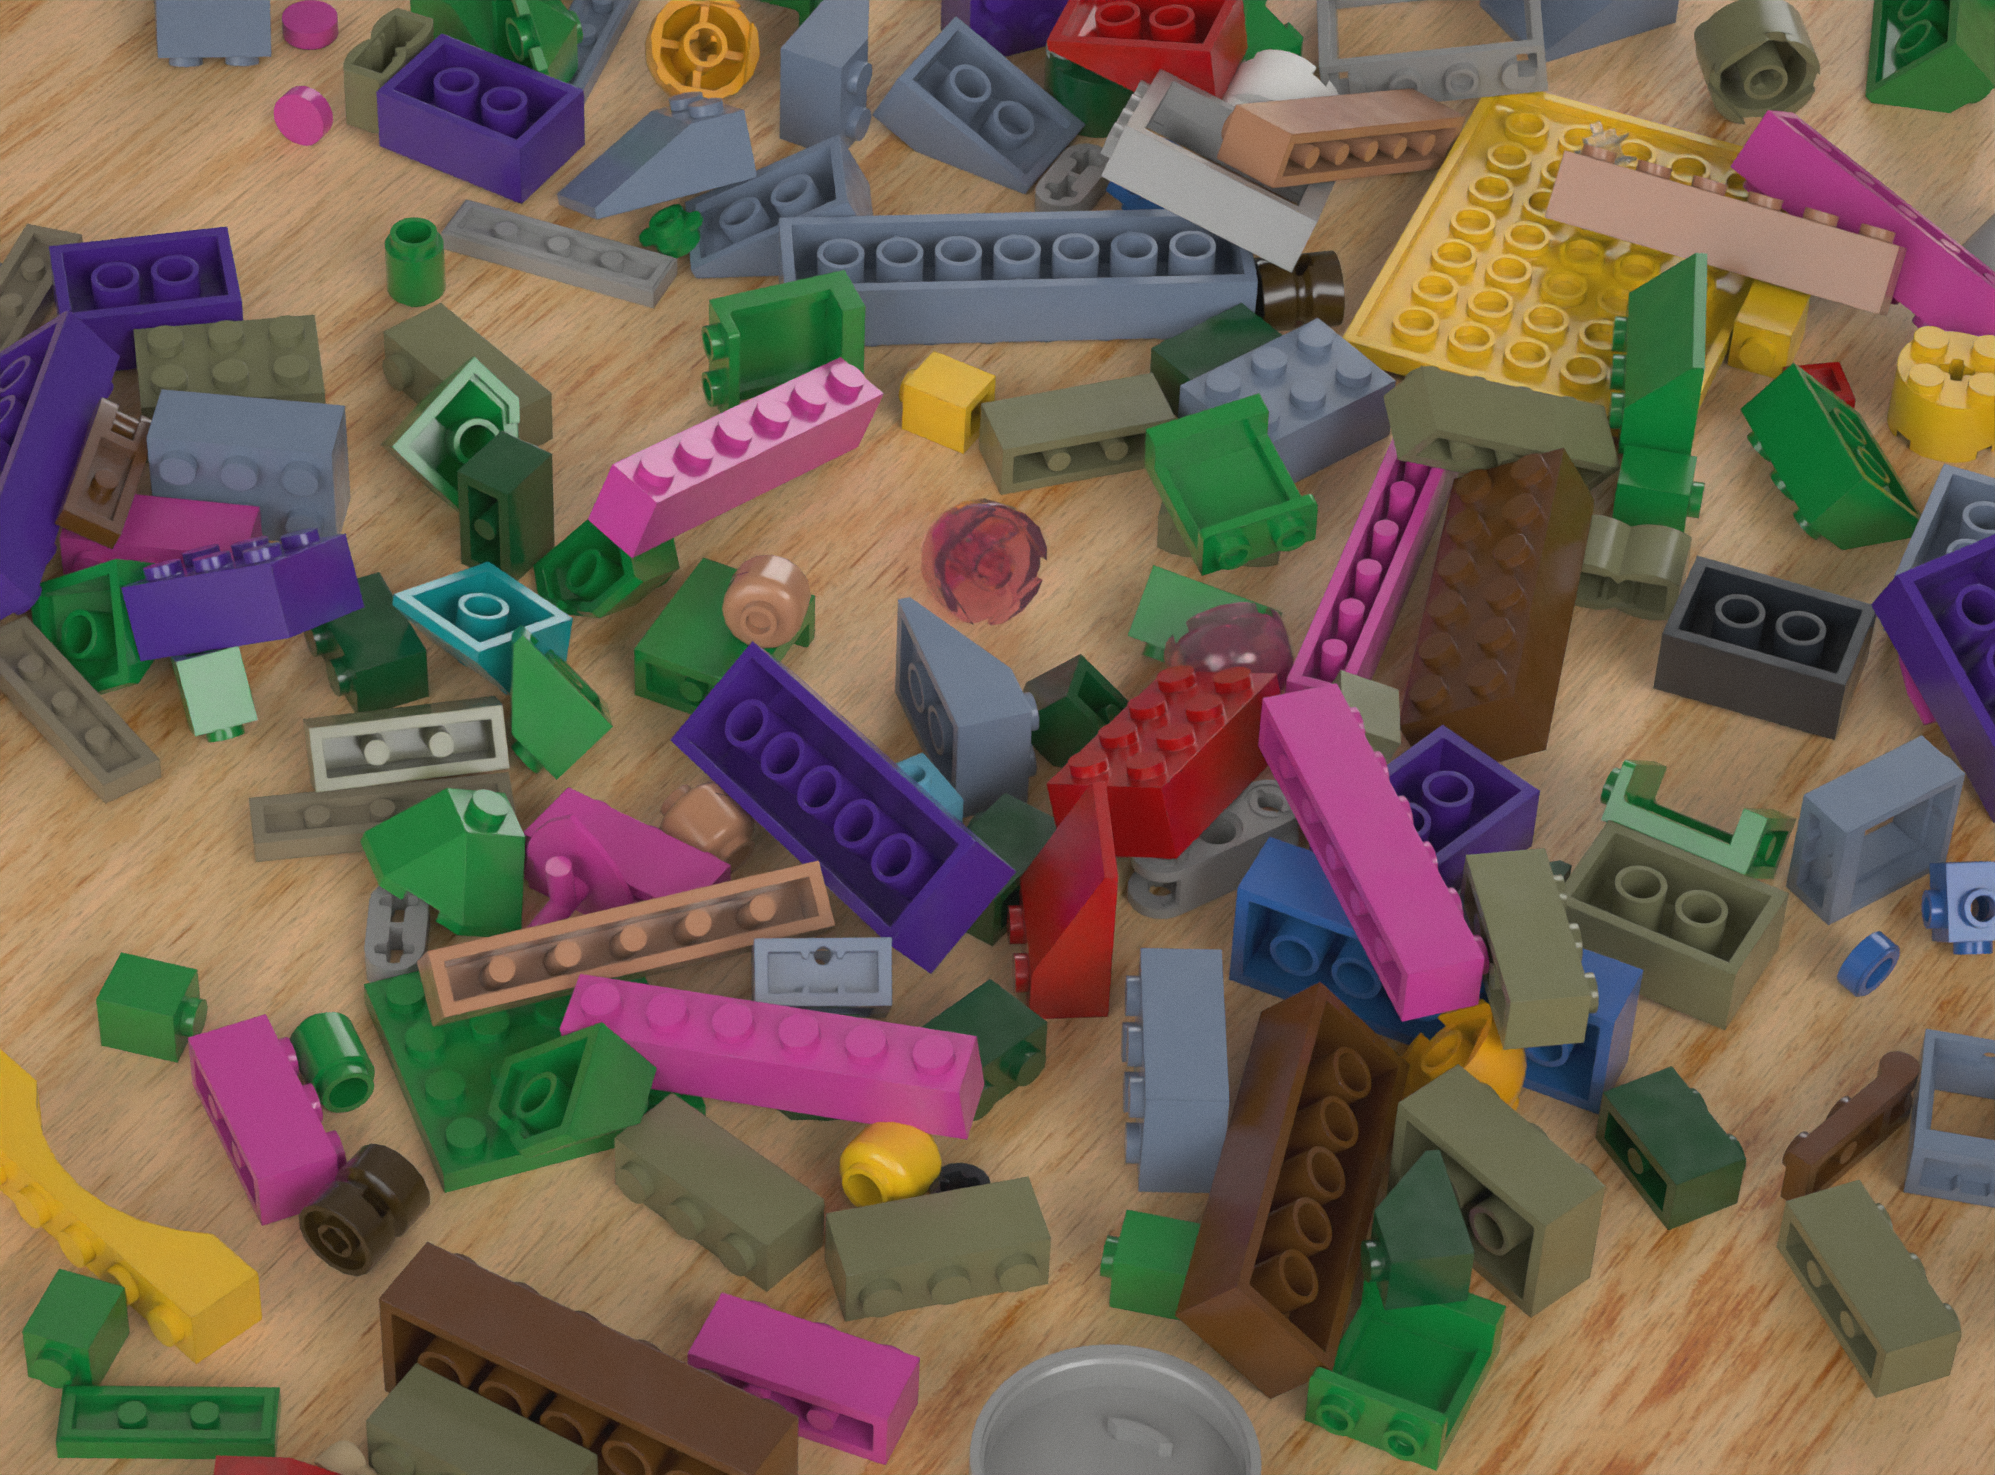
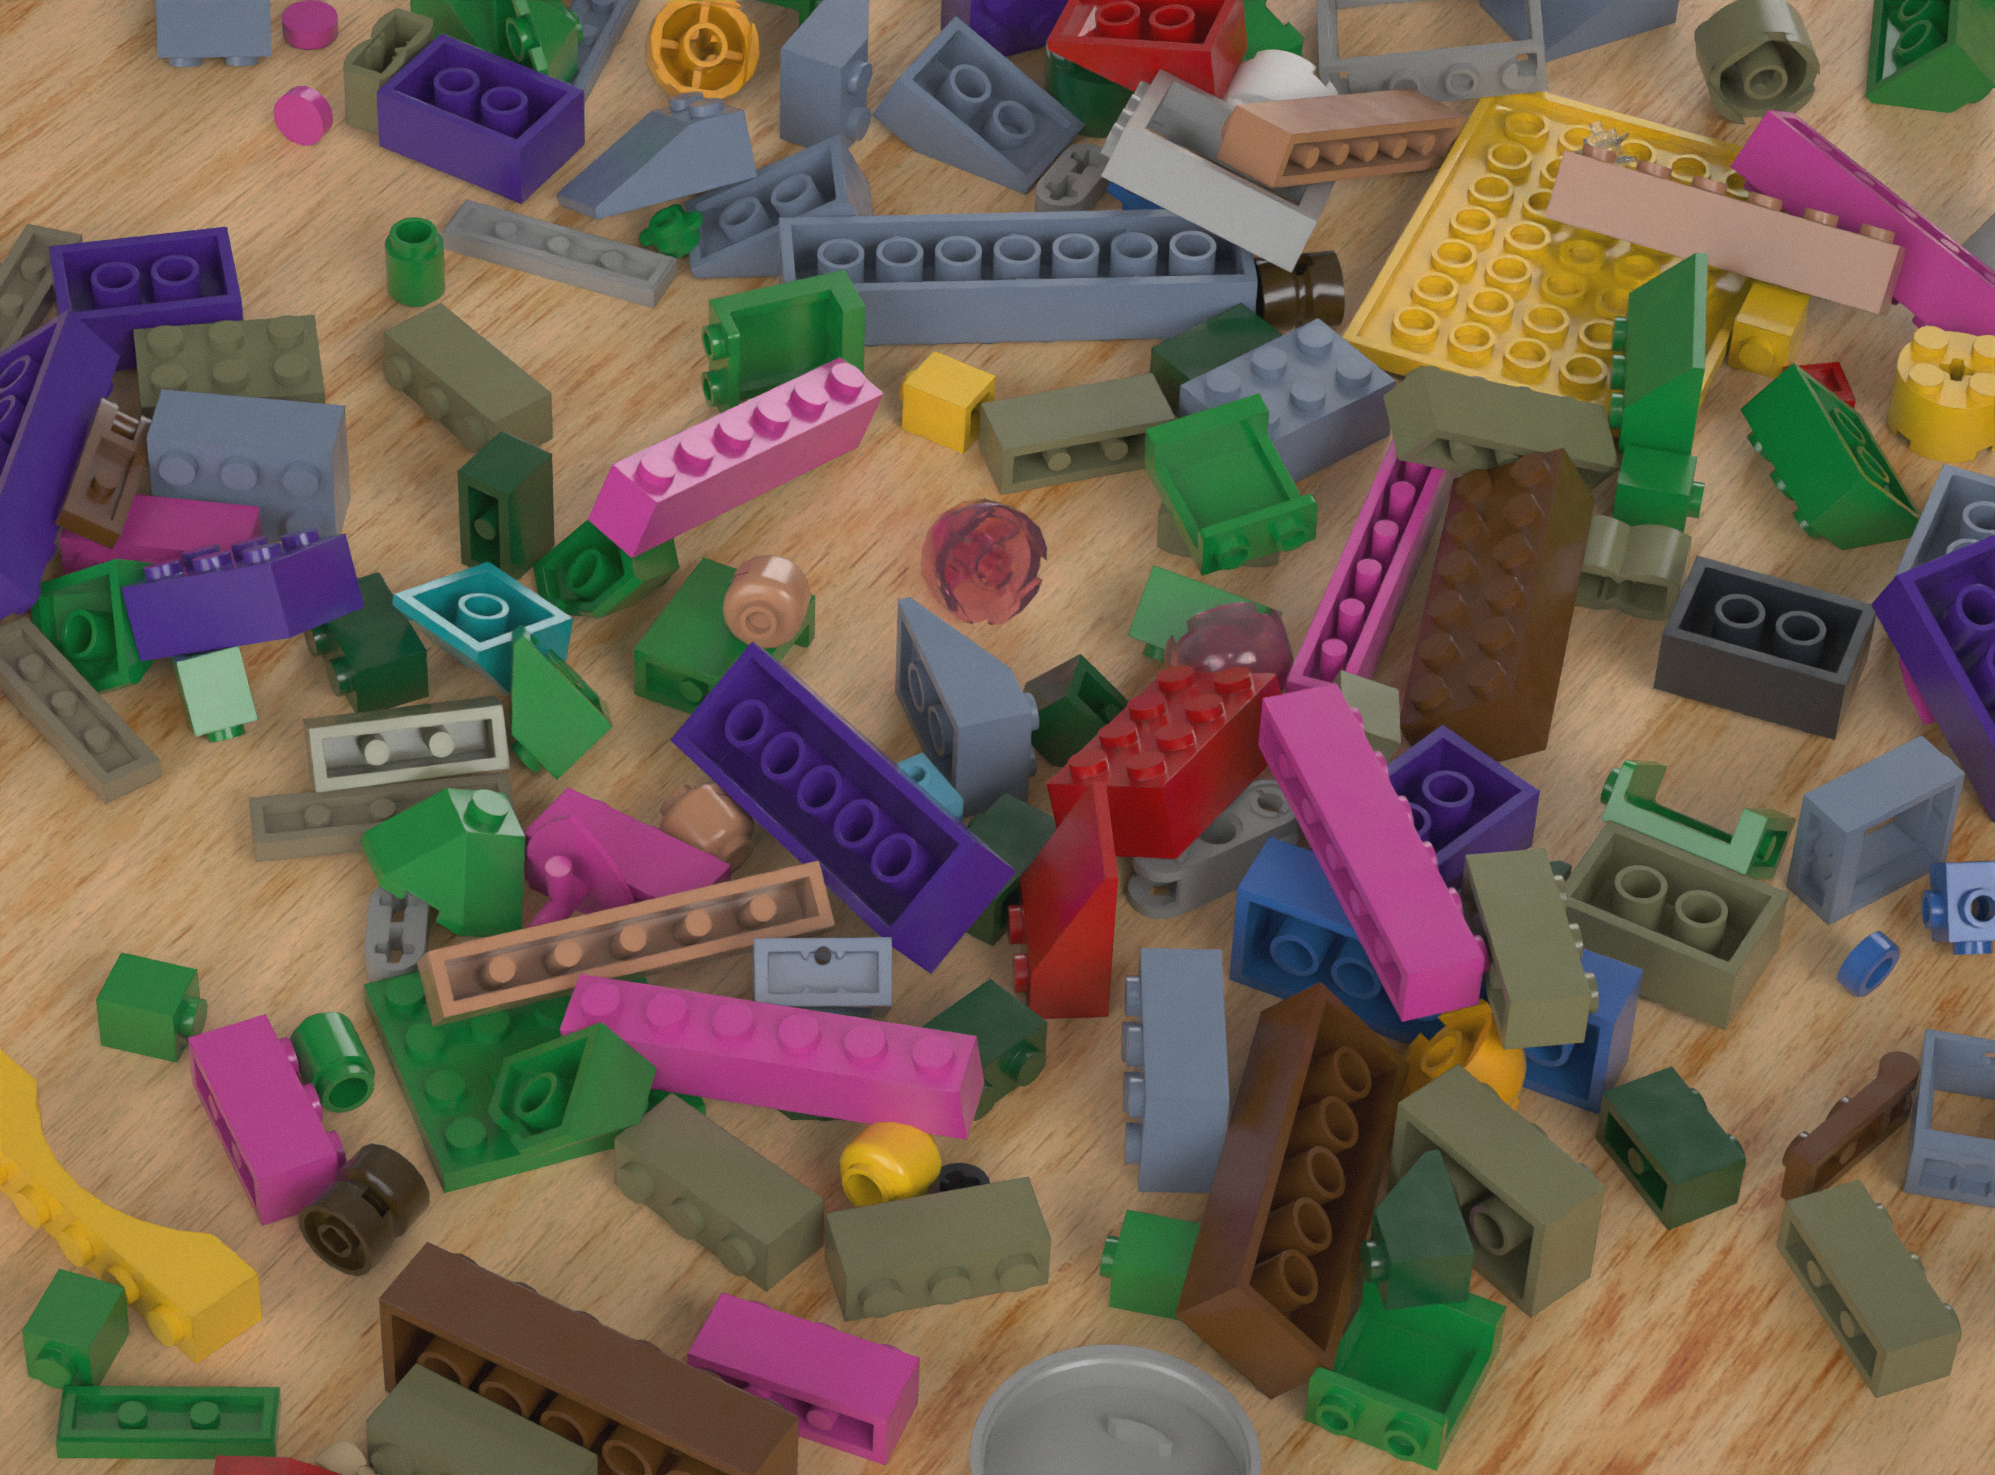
(453, 427): green slope -> none

